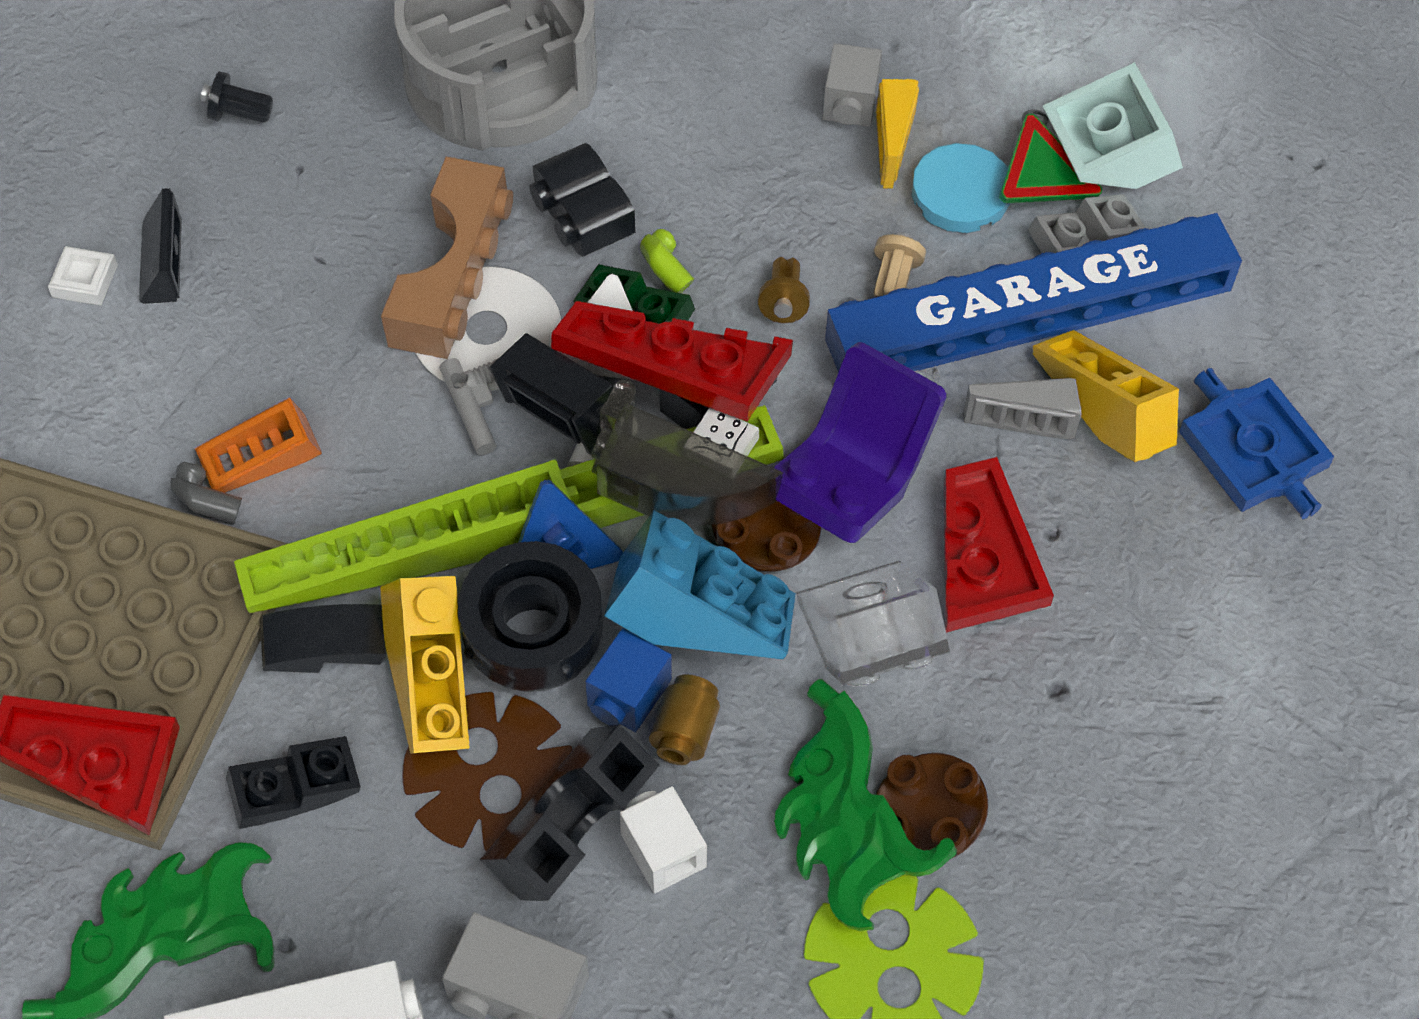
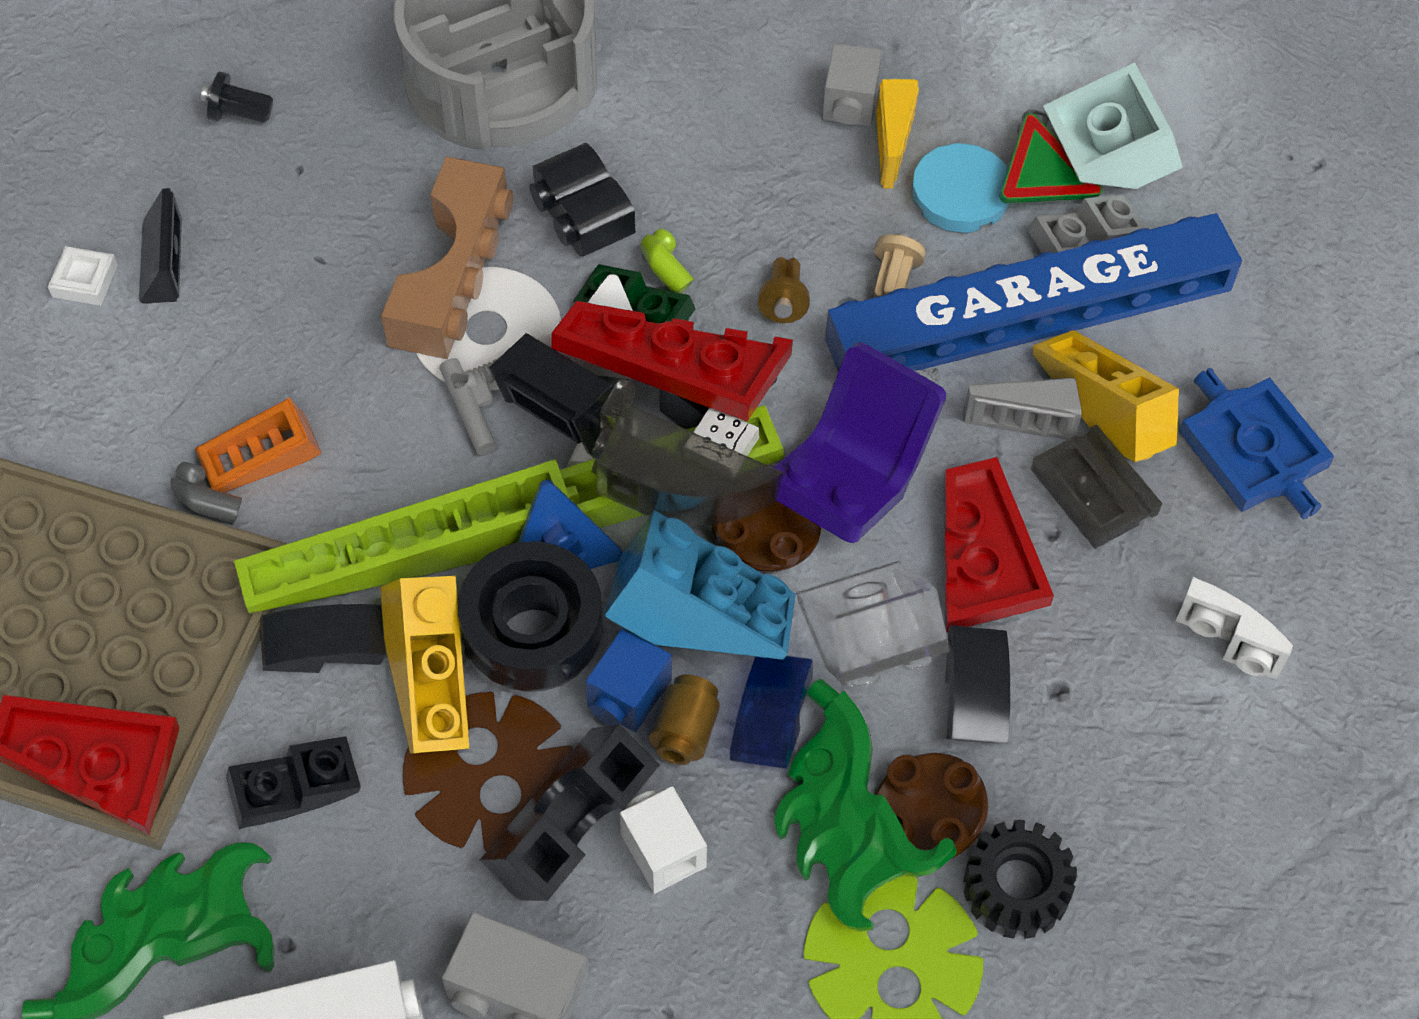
(771, 711): none -> clear blue slope
(978, 685): none -> black slope
(1035, 849): none -> black tyre
(1095, 486): none -> clear smoke plate
(1253, 640): none -> white slope

